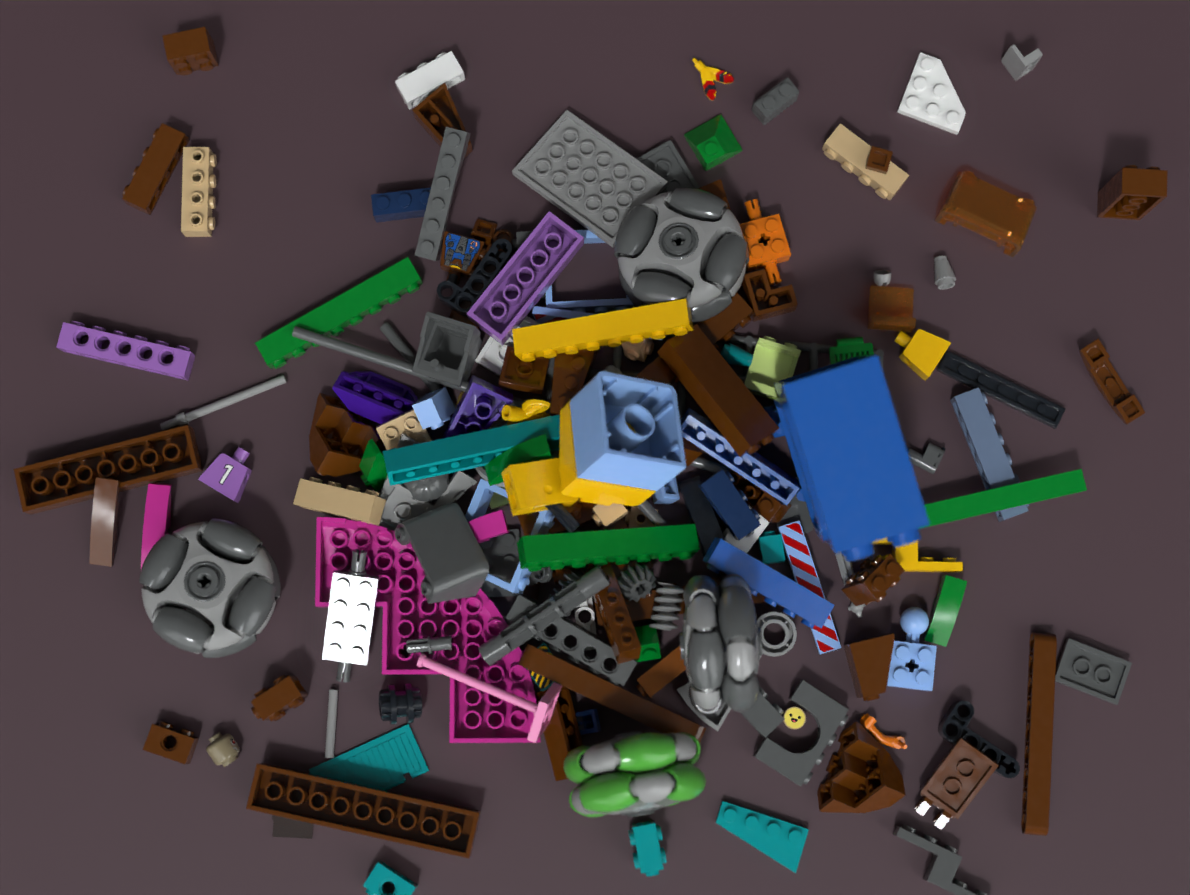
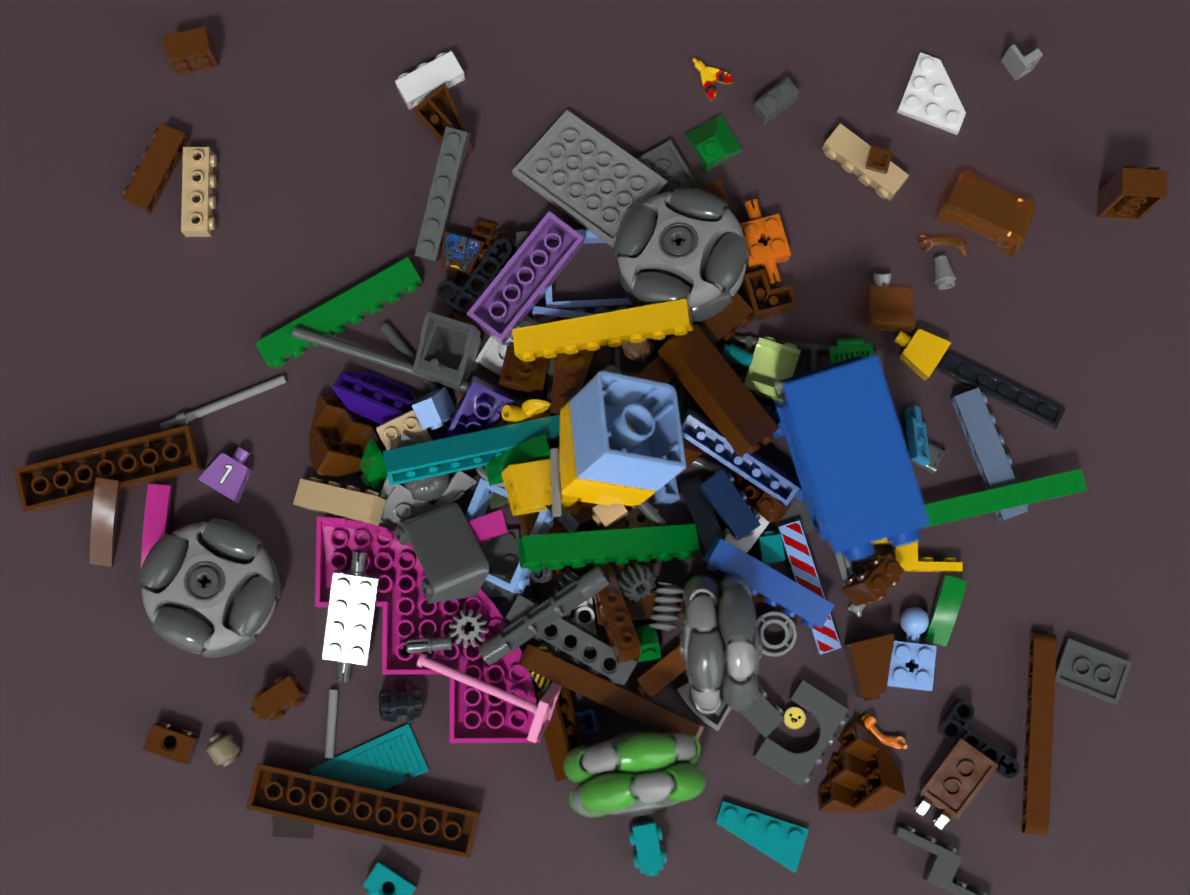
(72, 333): medium lavender brick -> none
(400, 204): dark blue brick -> none
(464, 622): none -> light grey gear
(555, 482): none -> light grey bar
(917, 436): none -> dark azure hinge
(943, 240): none -> clear orange piece
(1109, 383): reddish brown slope -> none

